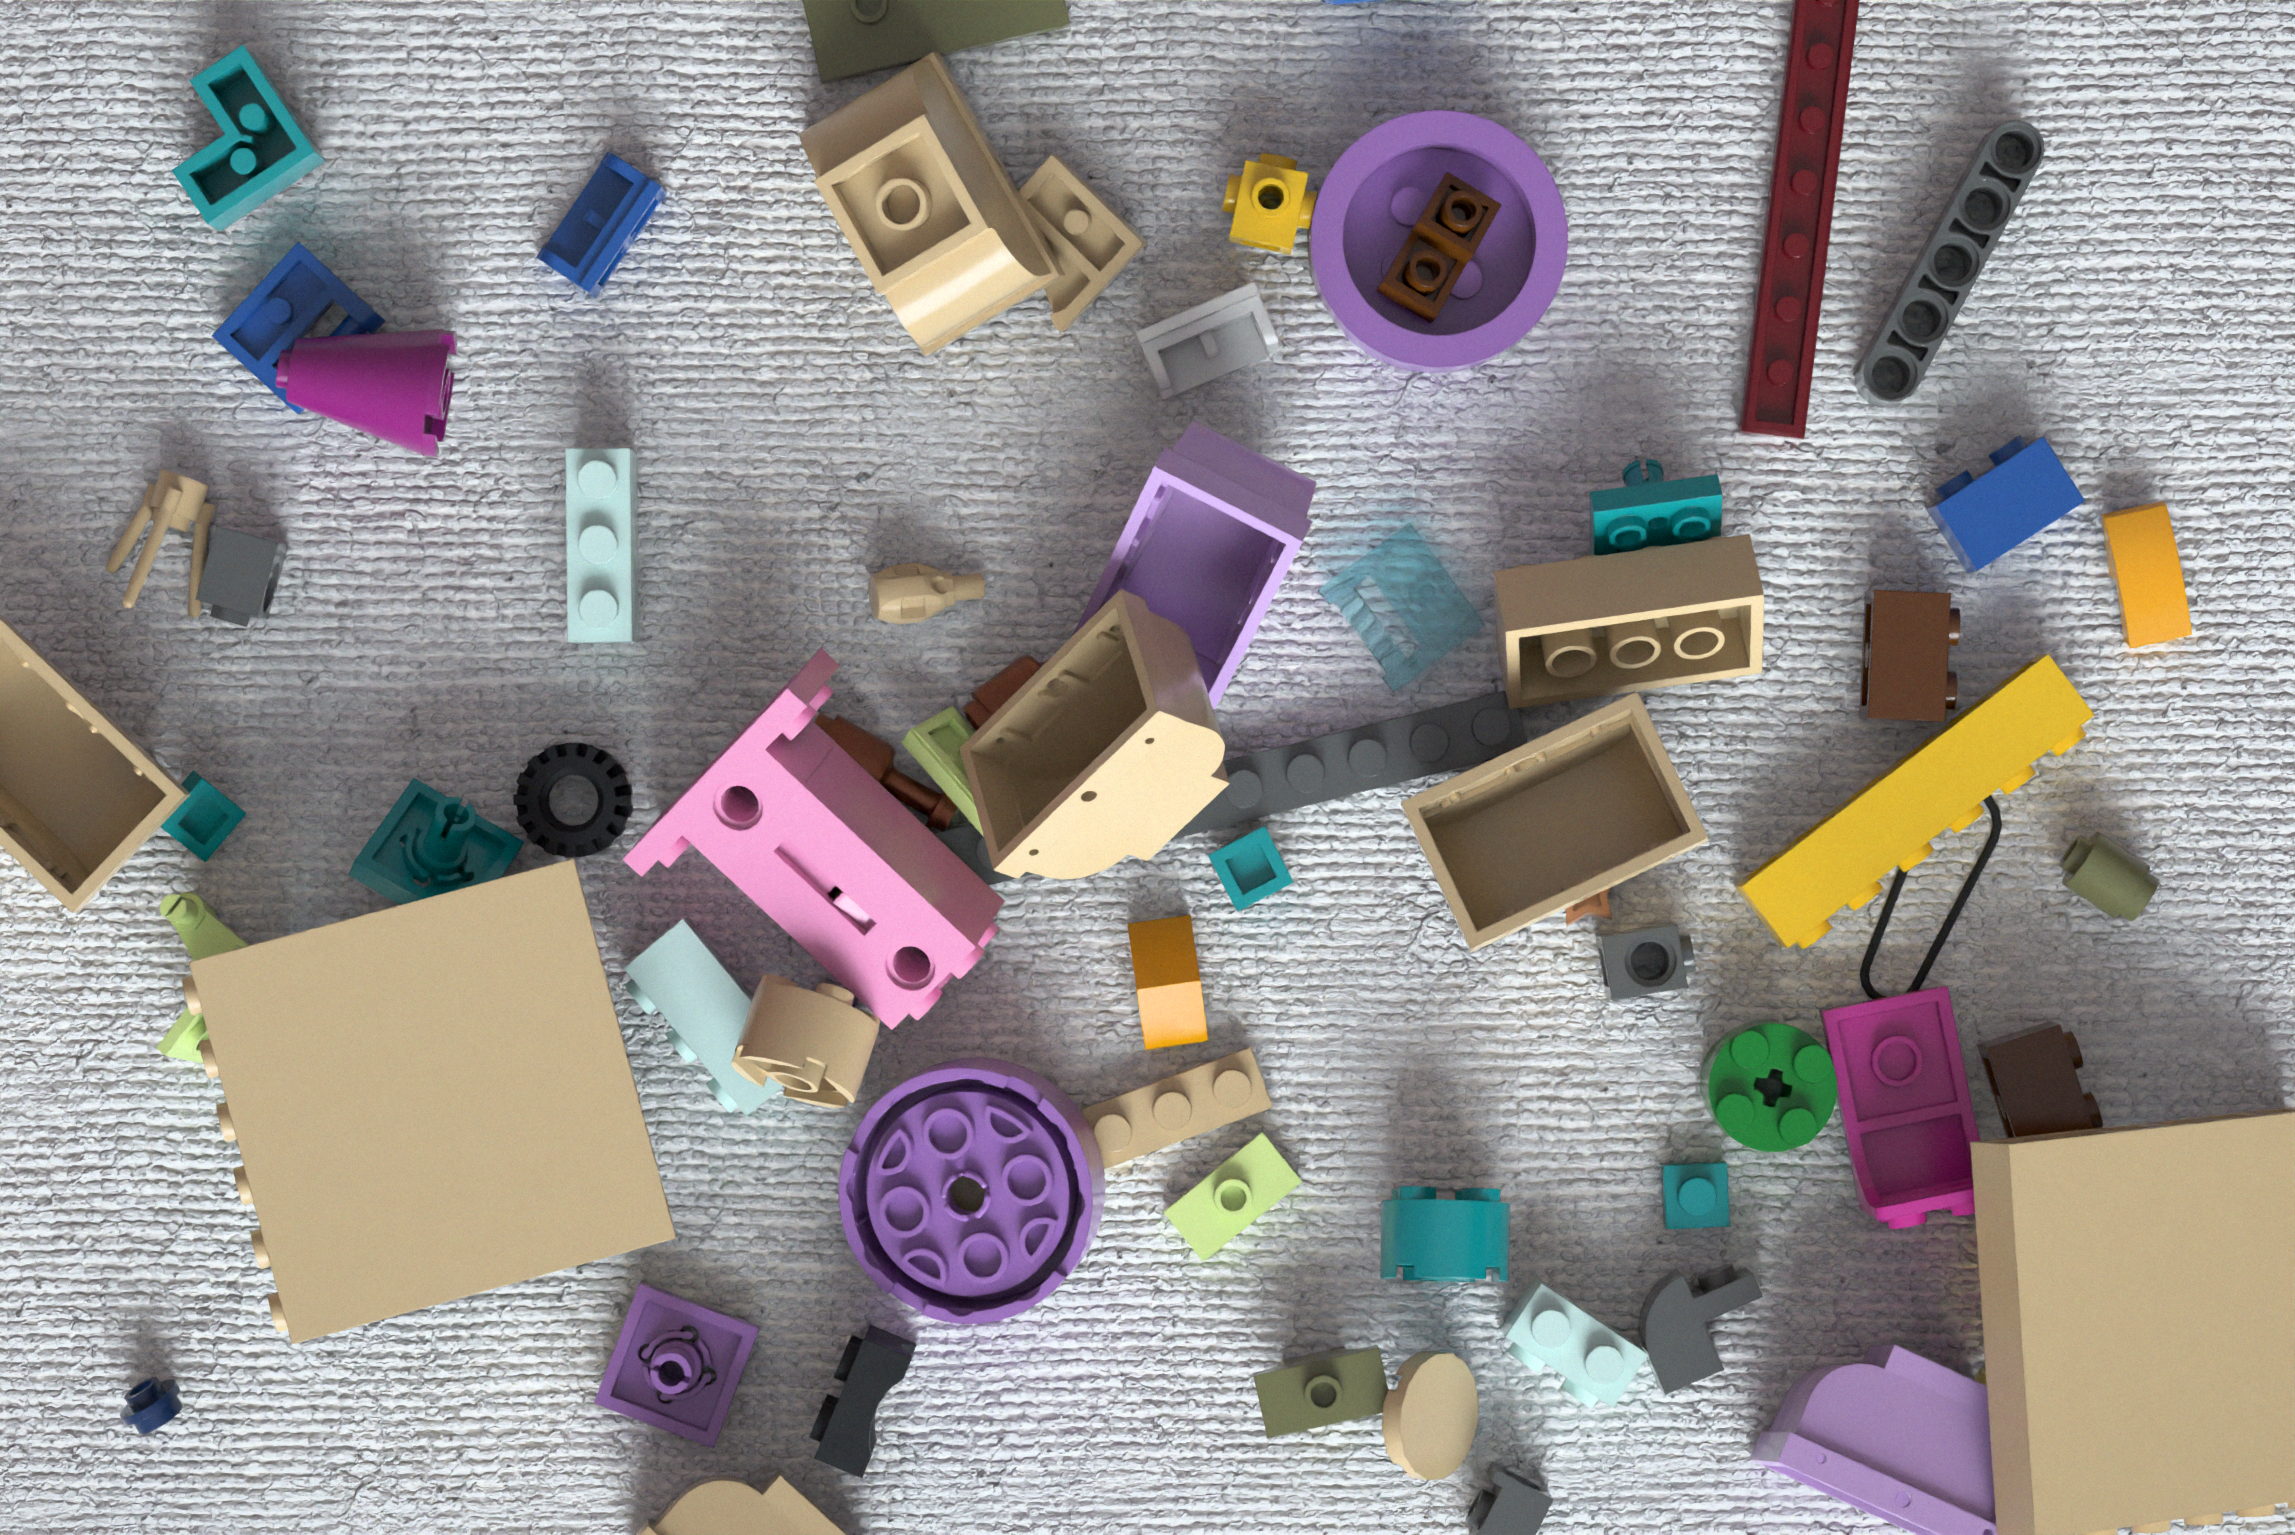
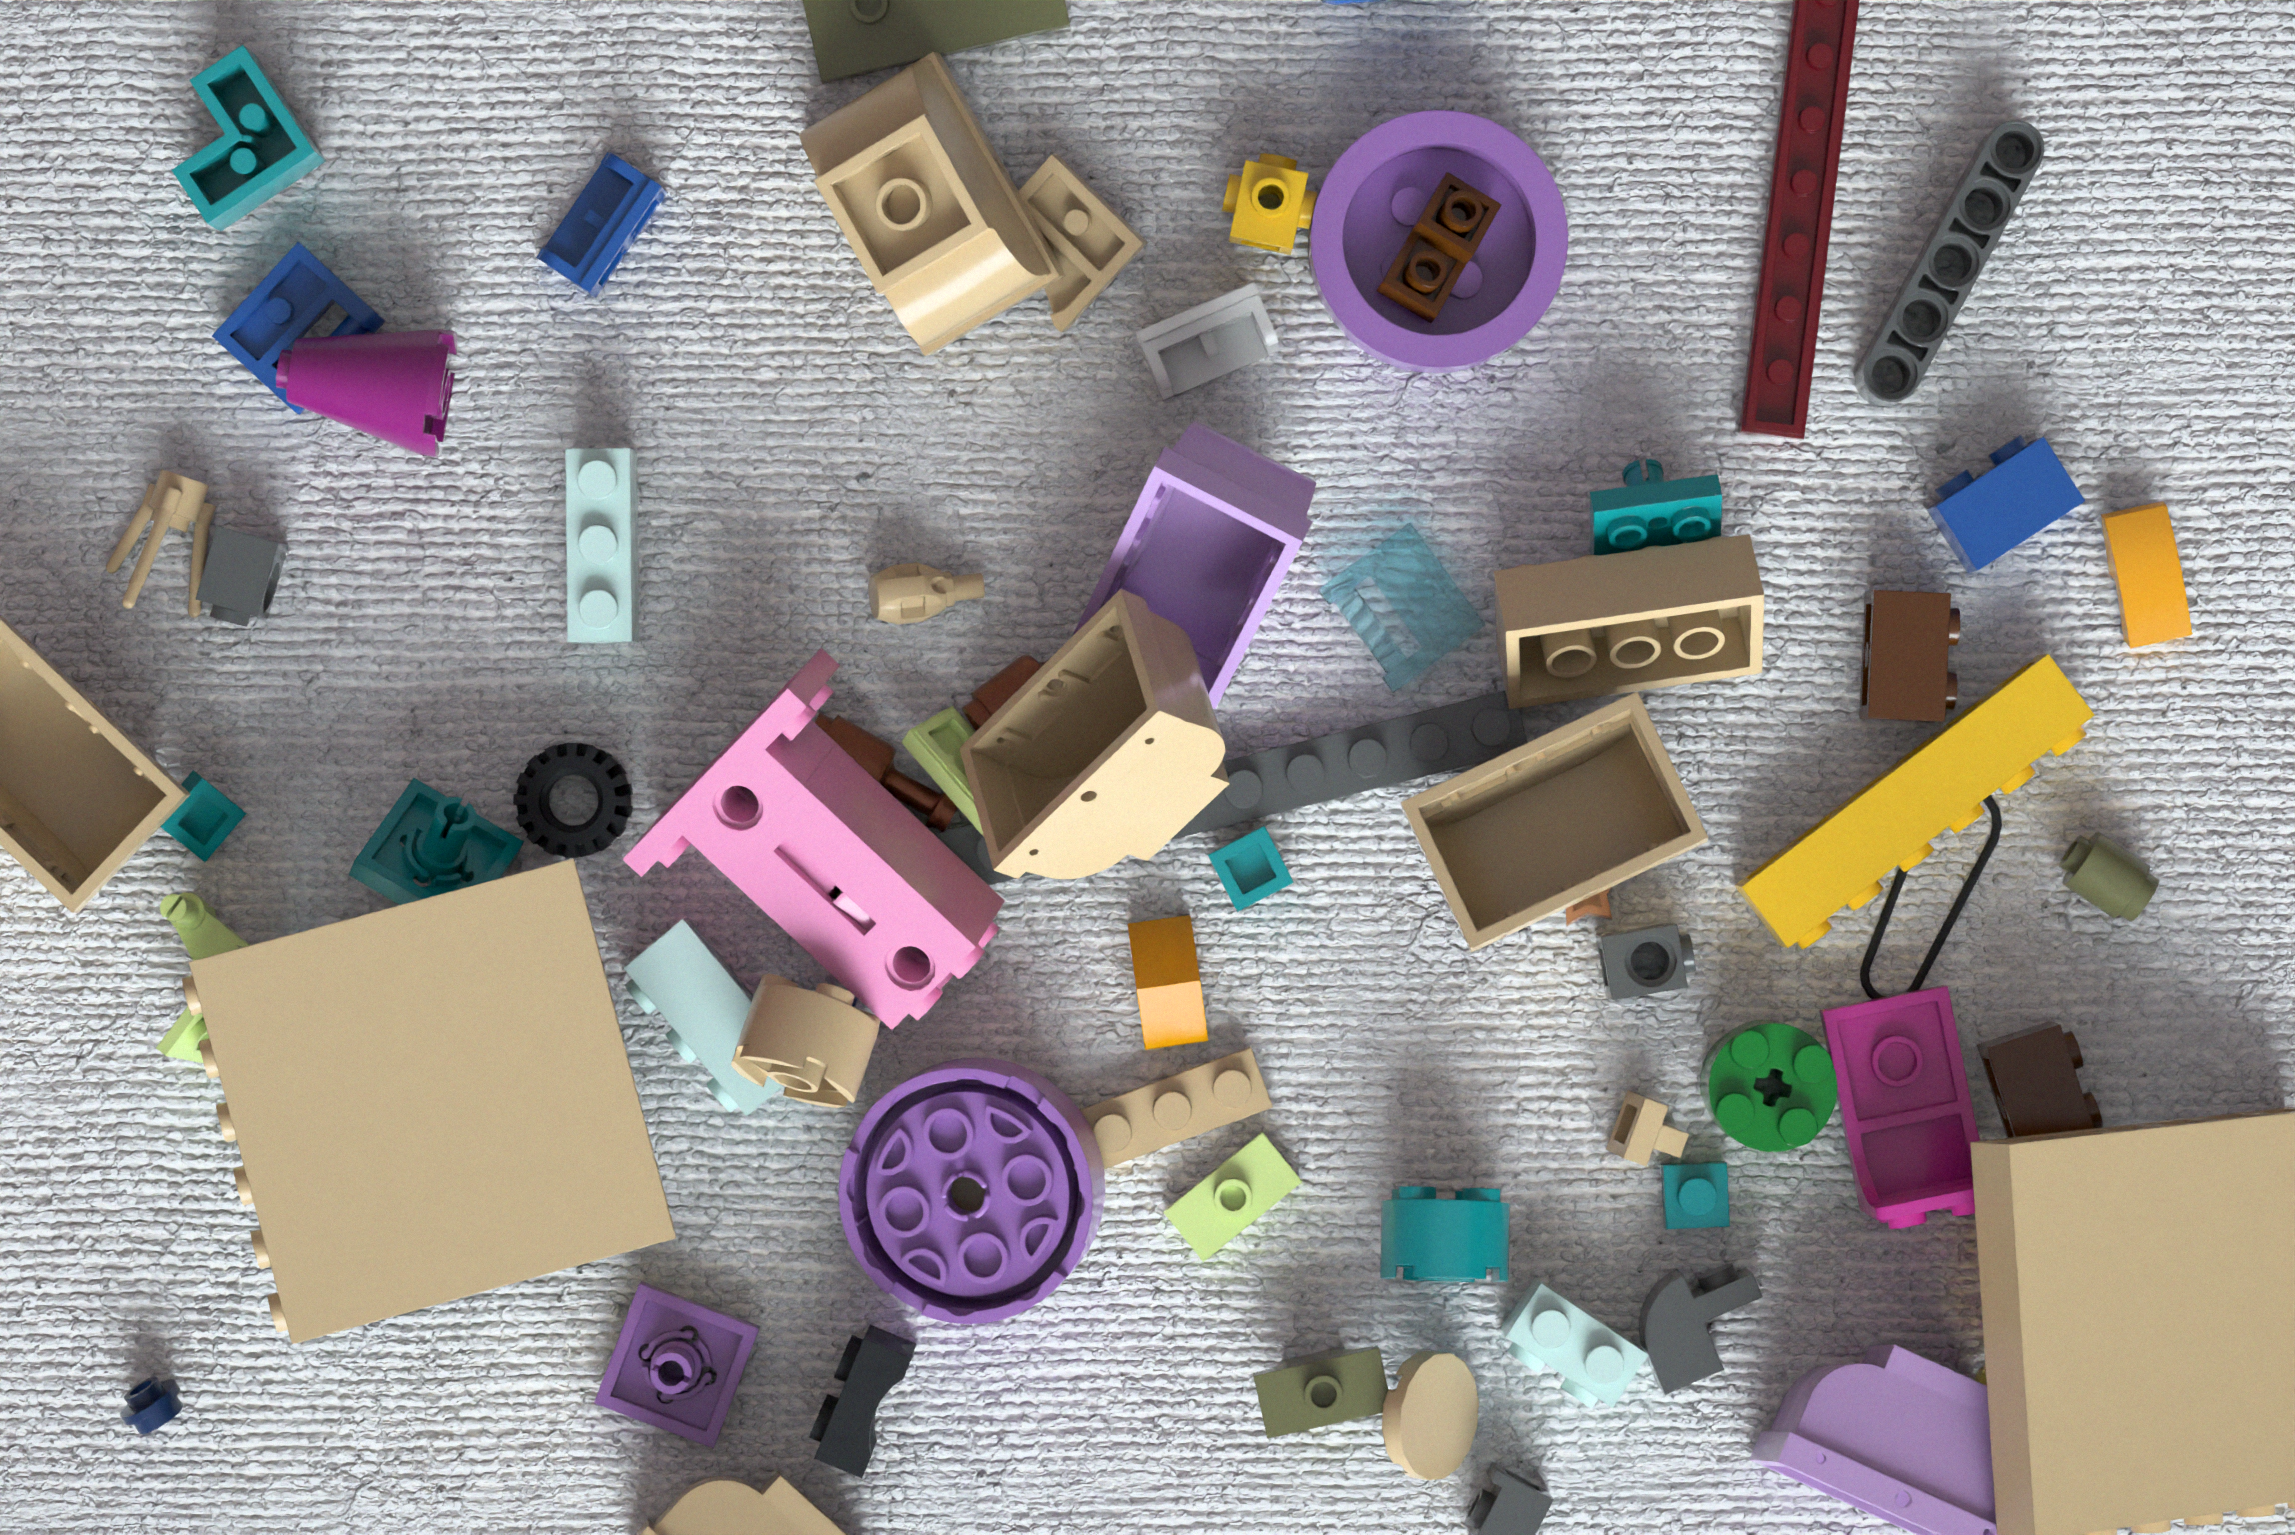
(1642, 1129): none -> tan tile

